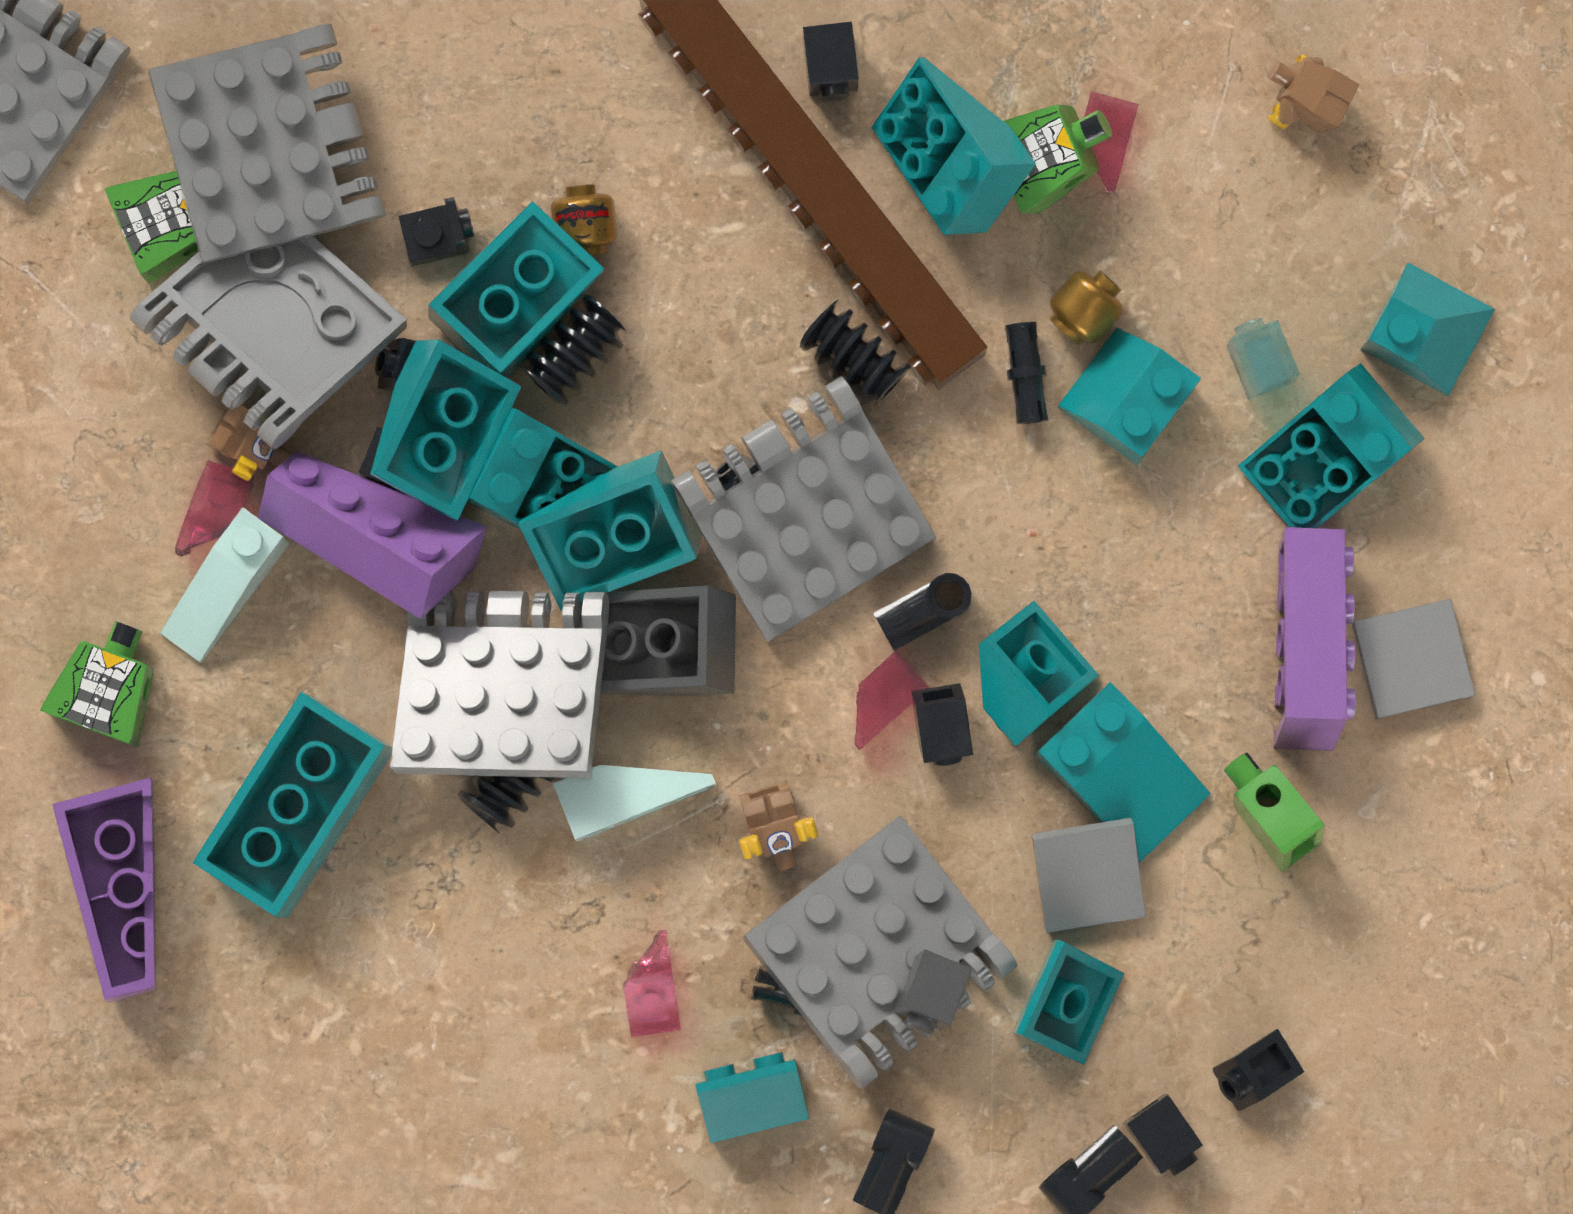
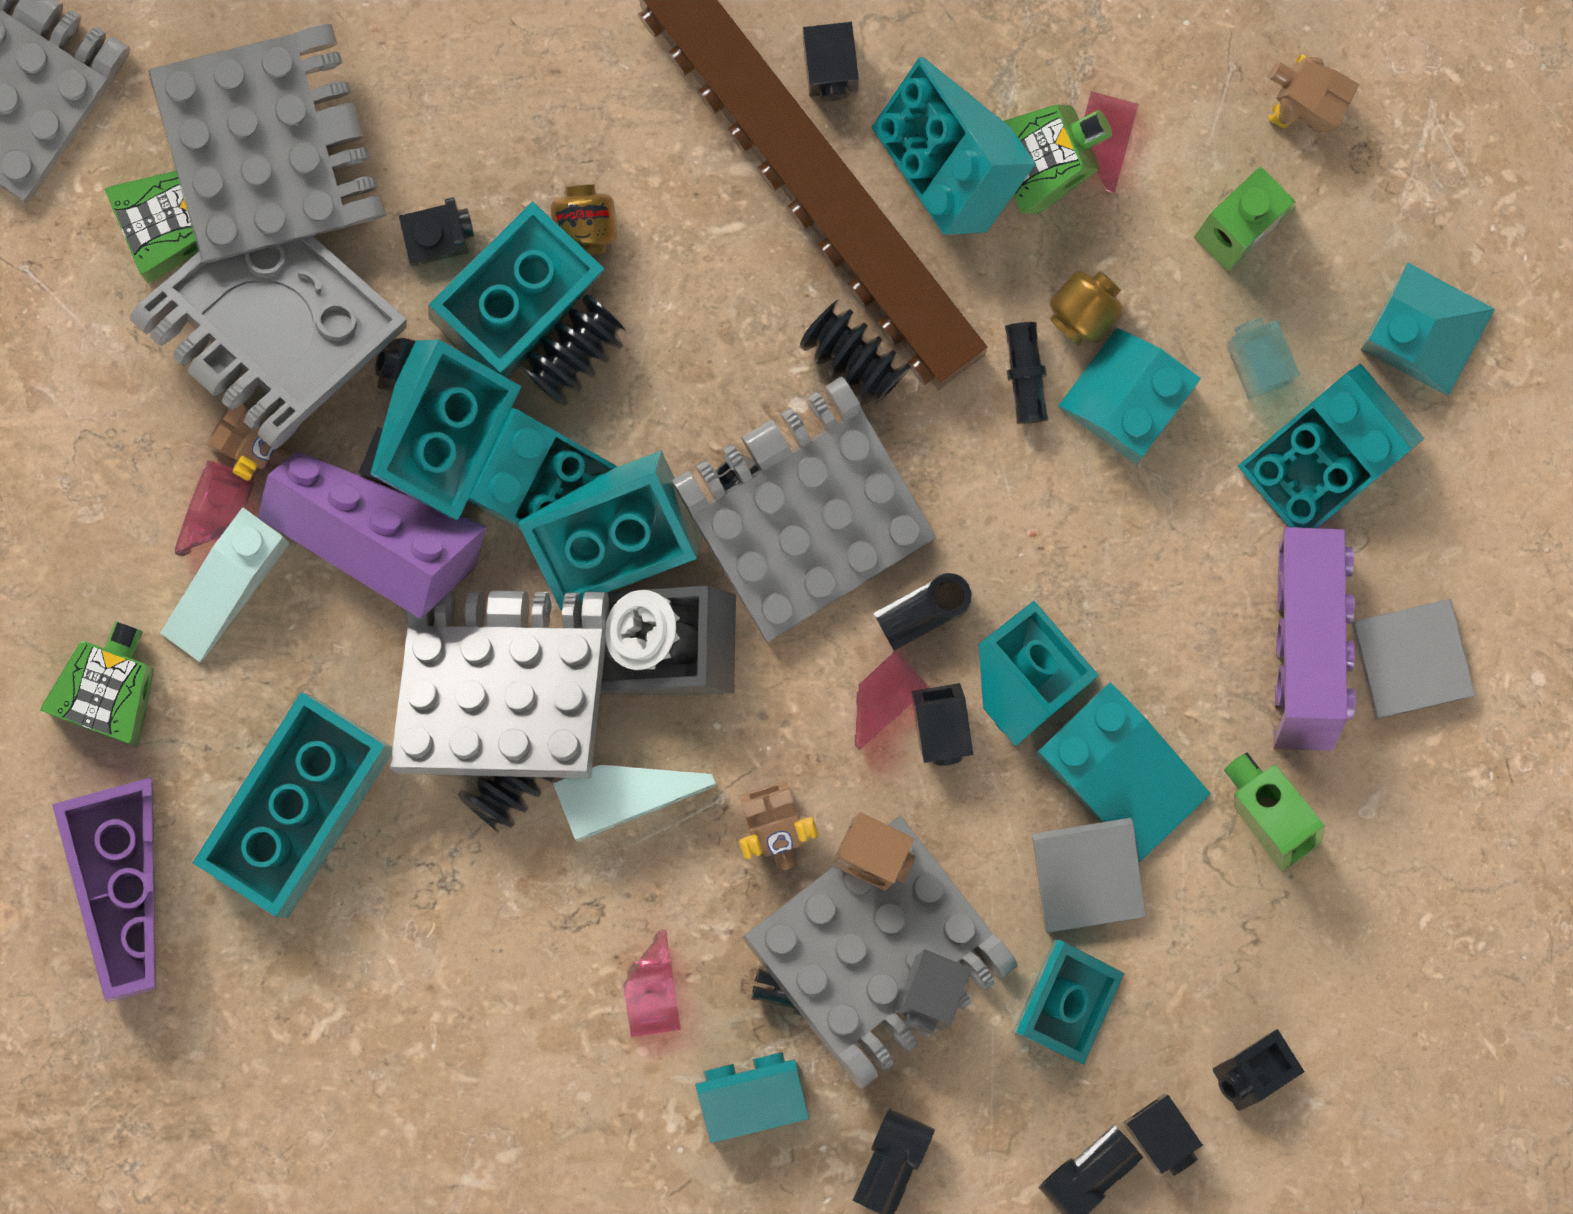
(626, 620): none -> white gear
(875, 852): none -> medium nougat brick
(1245, 218): none -> bright green torso

